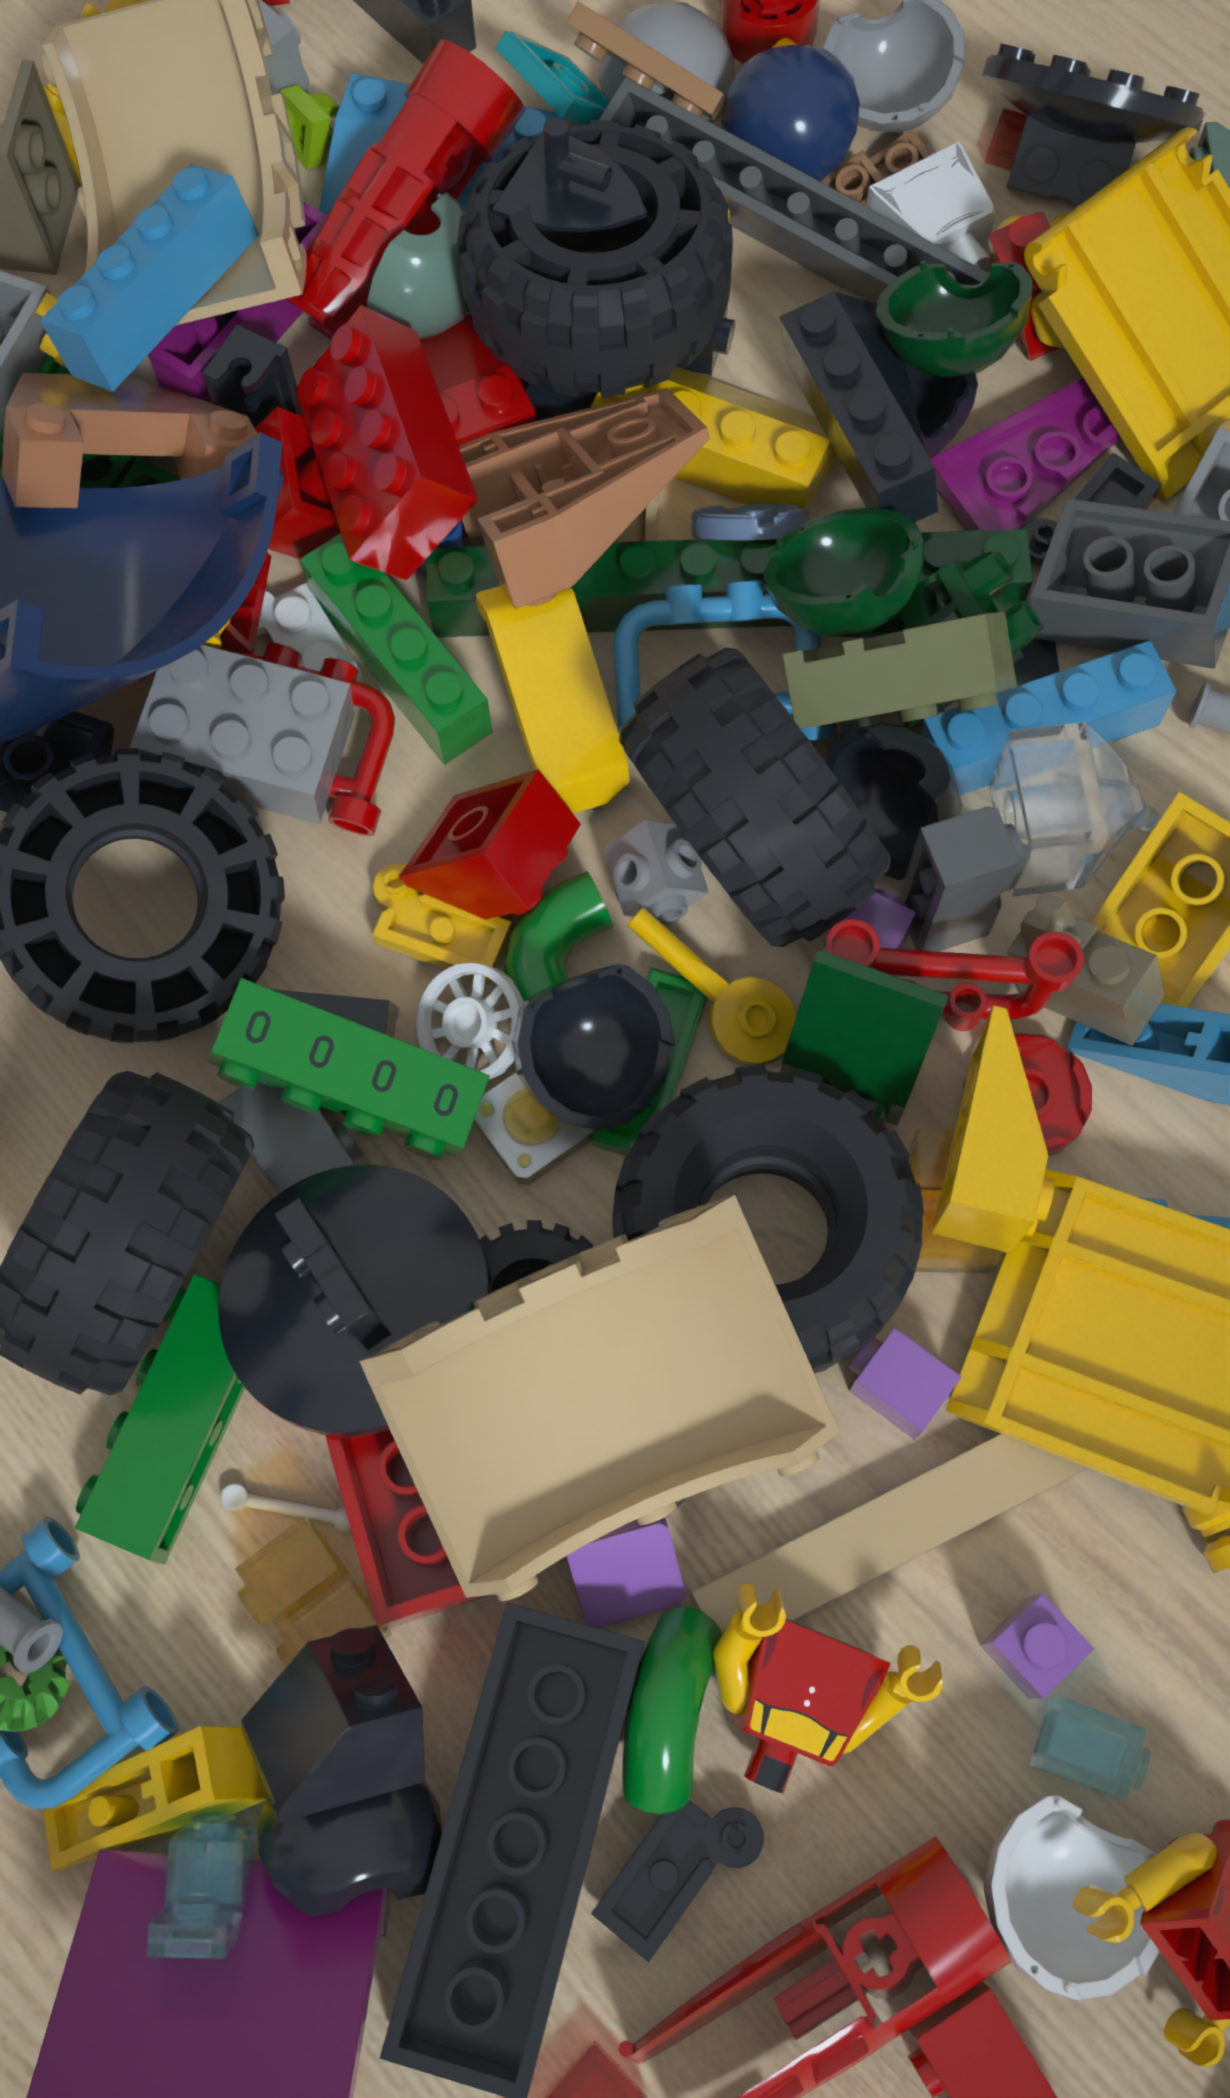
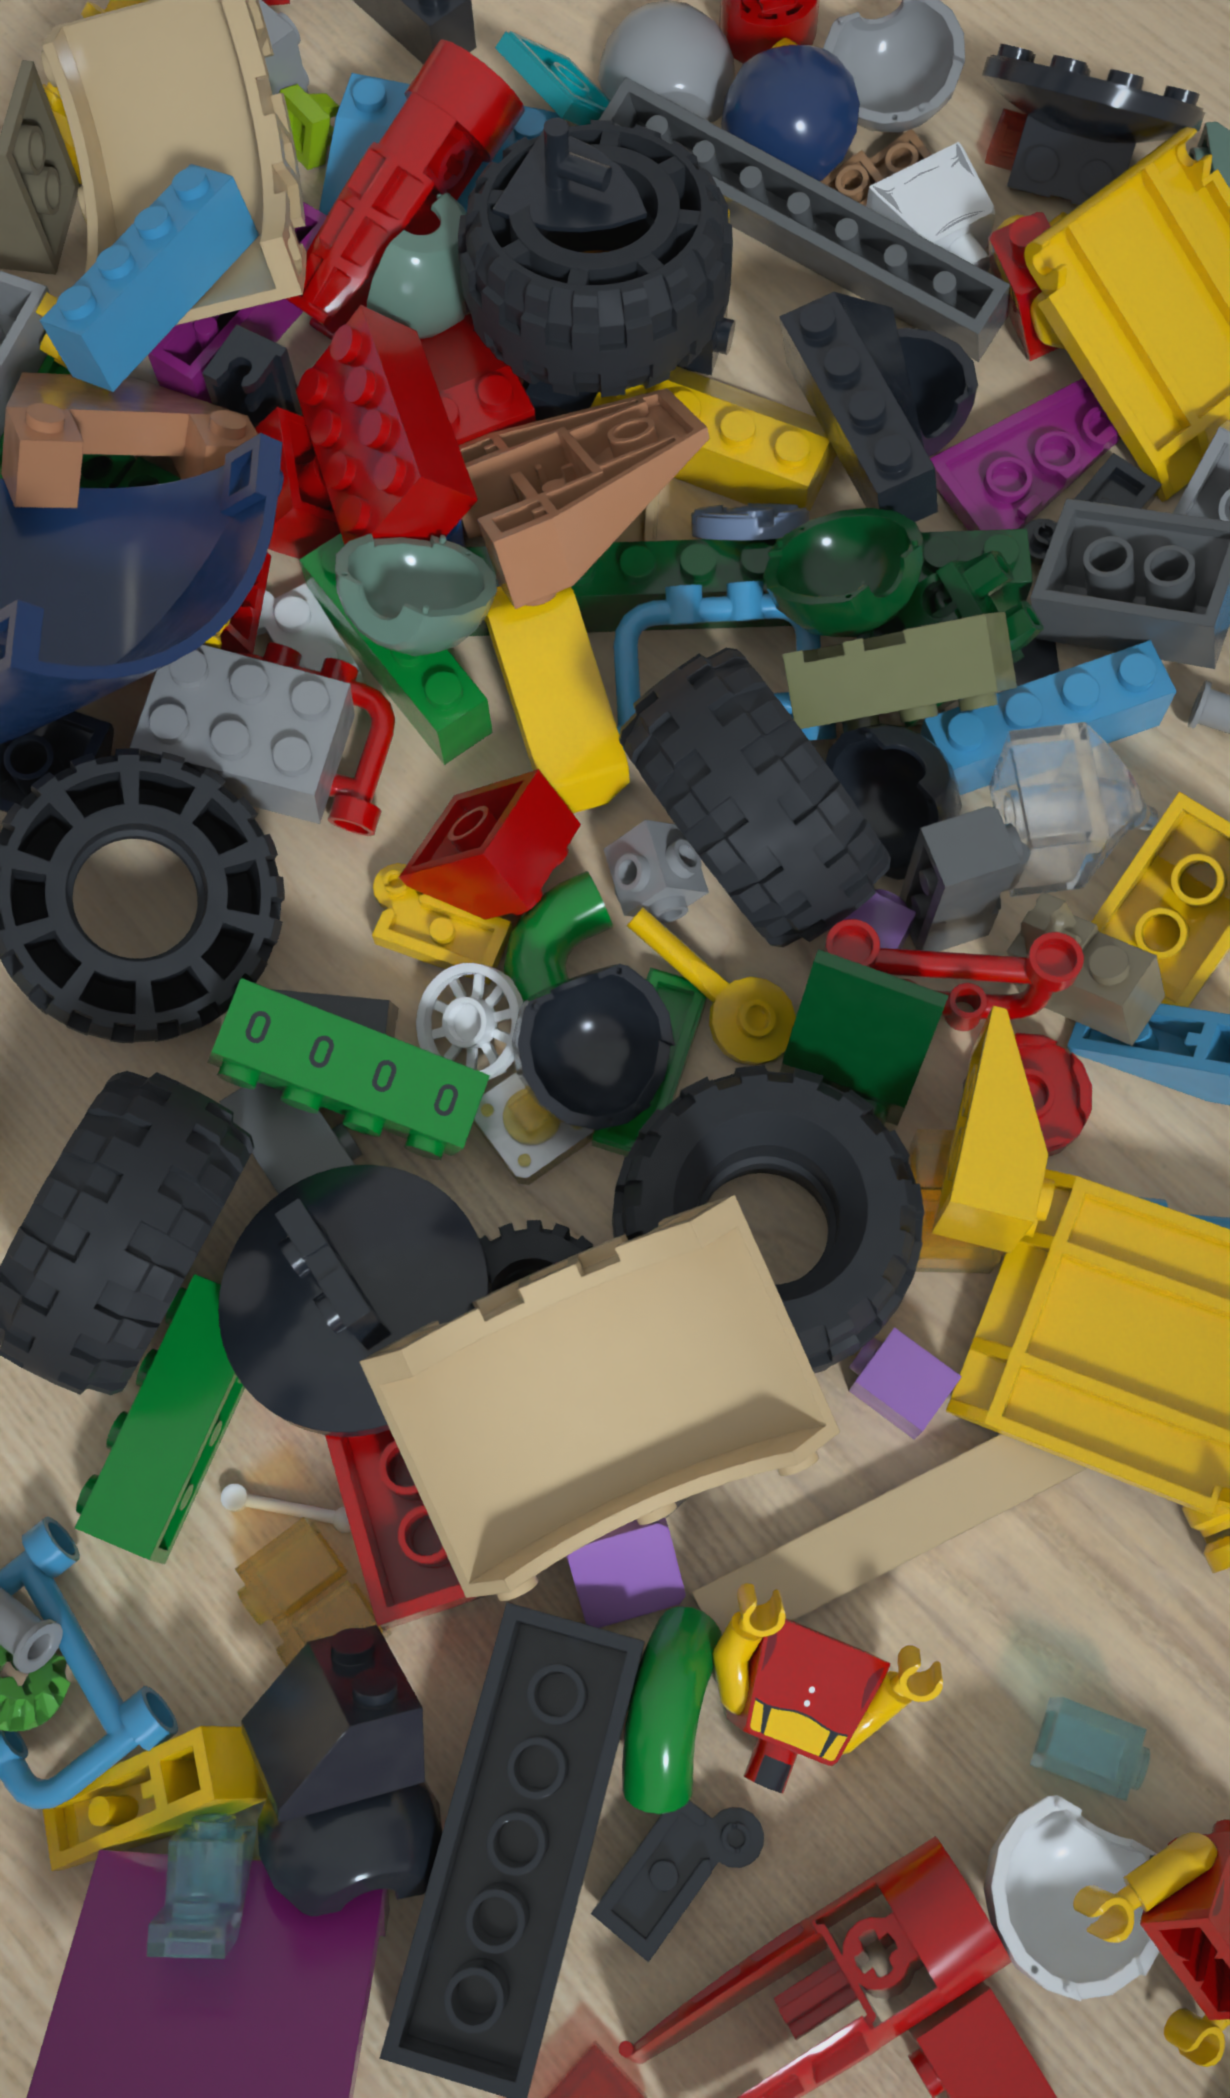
(413, 591): none -> sand green cylinder
(643, 64): medium nougat plate -> none
(952, 325): dark green cylinder -> none
(1036, 1647): medium lavender brick -> none

